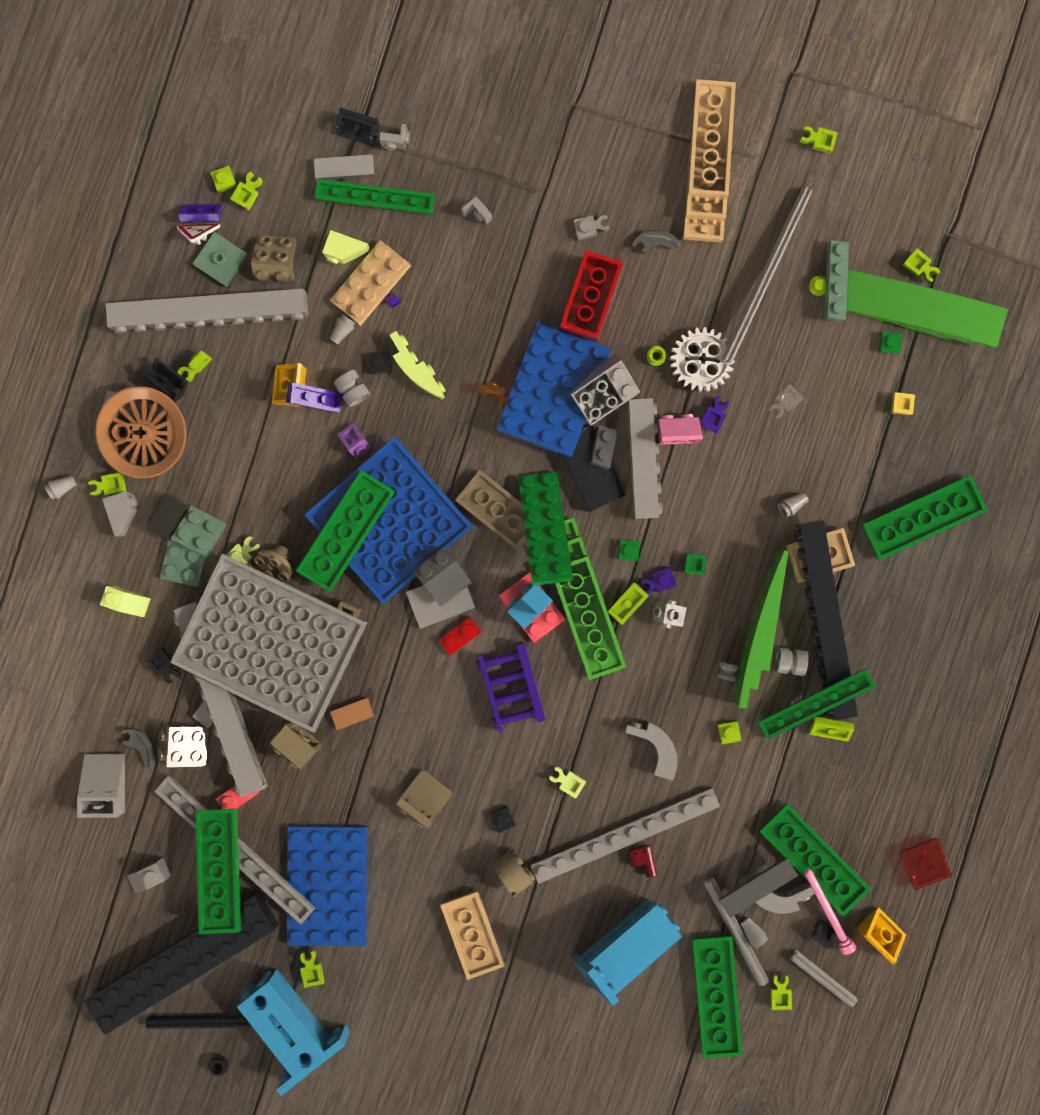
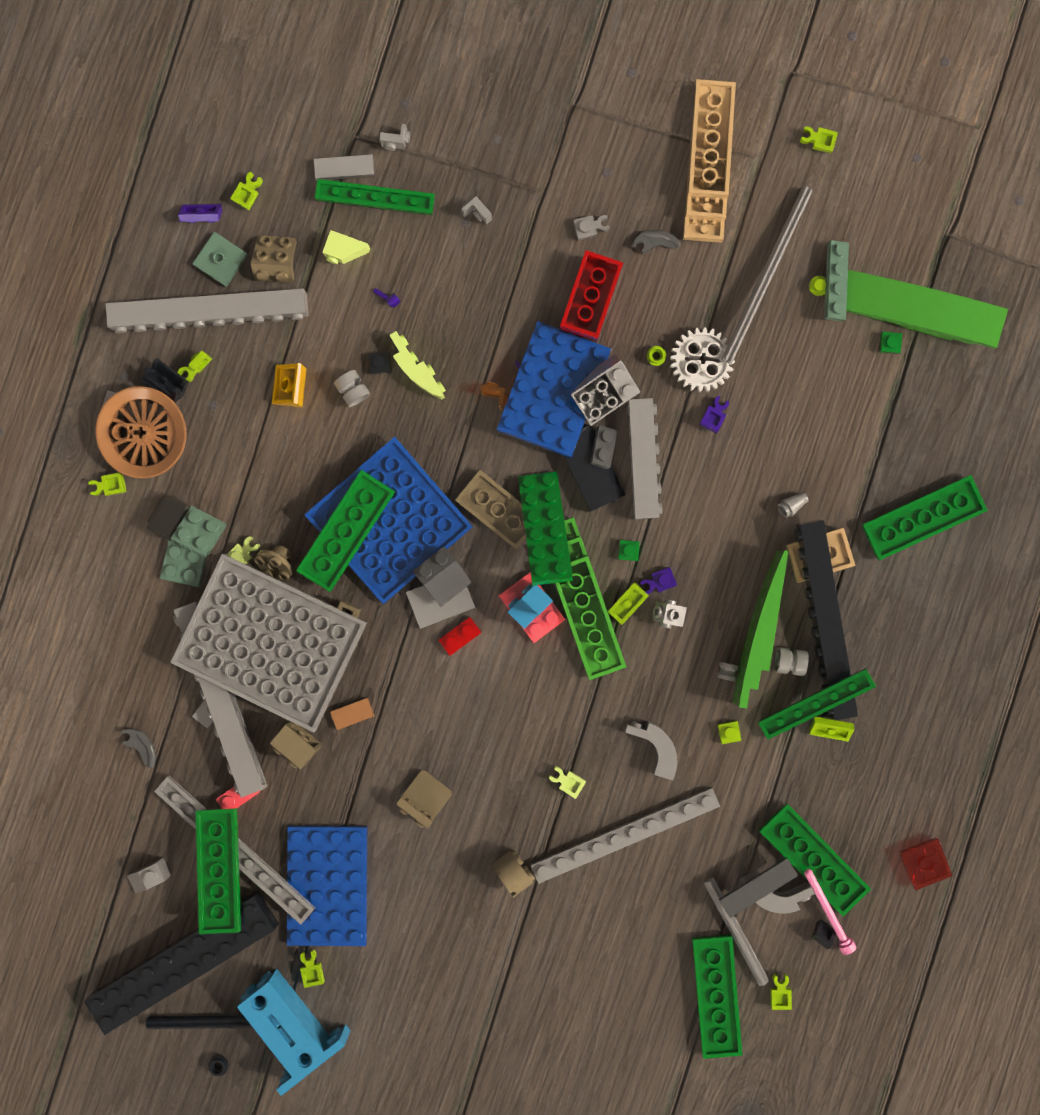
(59, 487): light grey cone -> none
(102, 786): light grey slope -> none
(121, 512): light grey slope -> none
(125, 601): yellowish green slope -> none
(160, 663): black plate -> none
(183, 746): bracket -> none
(197, 232): white piece -> none
(223, 179): lime plate -> none
(313, 397): plate -> none
(342, 328): light grey cone -> none
(354, 441): medium lavender bracket -> none
(357, 126): black hinge -> none
(370, 282): tan plate -> none
(472, 934): tan plate -> none
(502, 819): black plate -> none
(530, 692): dark purple fence -> none
(627, 949): dark azure brick -> none
(643, 856): dark red piece -> none
(679, 430): bright pink slope -> none
(695, 564): green plate -> none
(754, 933): light grey cone -> none
(786, 400): clear plate -> none
(823, 978): light grey axle -> none
(882, 934): yellow slope -> none
(902, 403): light yellow plate -> none
(918, 264): lime plate -> none

